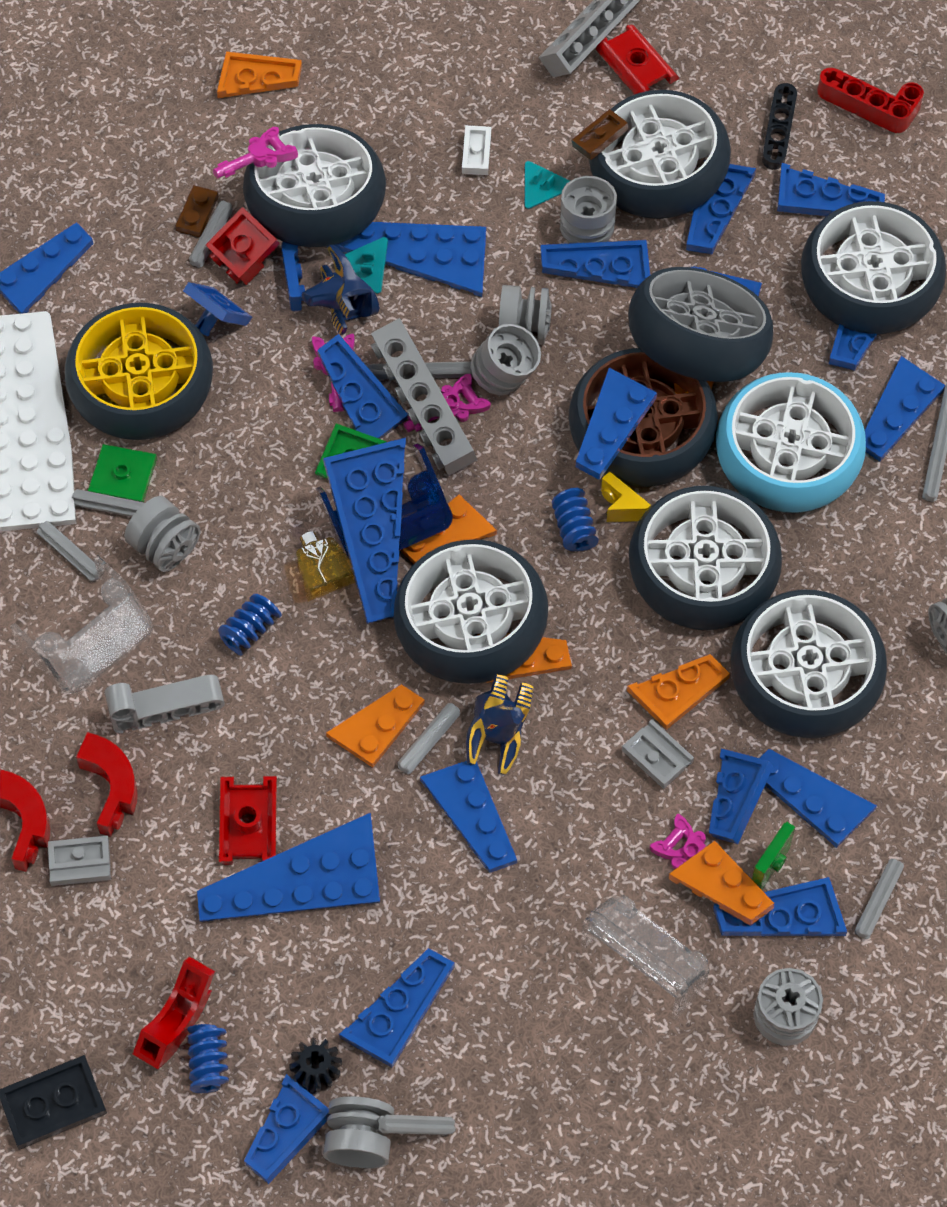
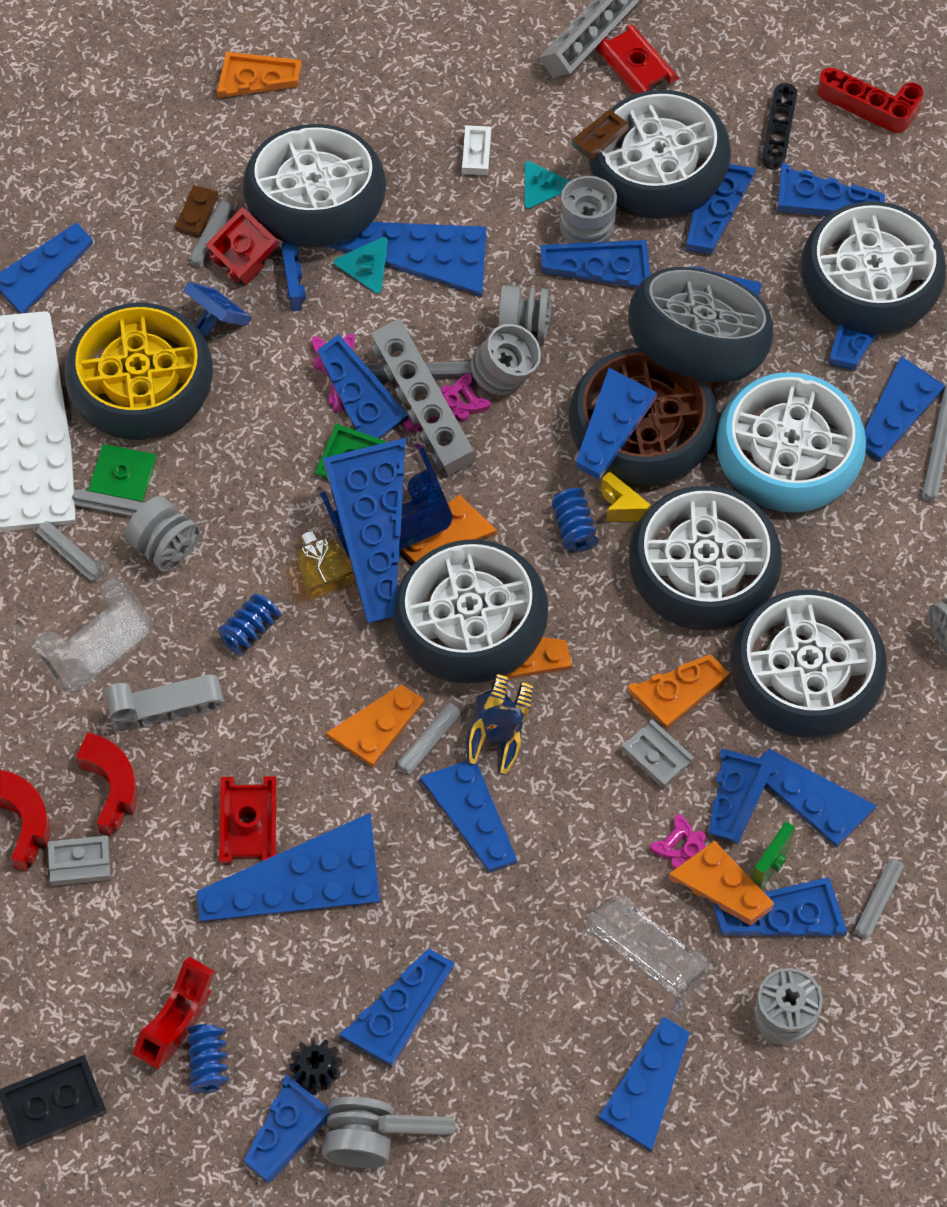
(259, 154): dark pink piece -> none
(342, 292): dark blue piece -> none
(645, 1090): none -> blue wing

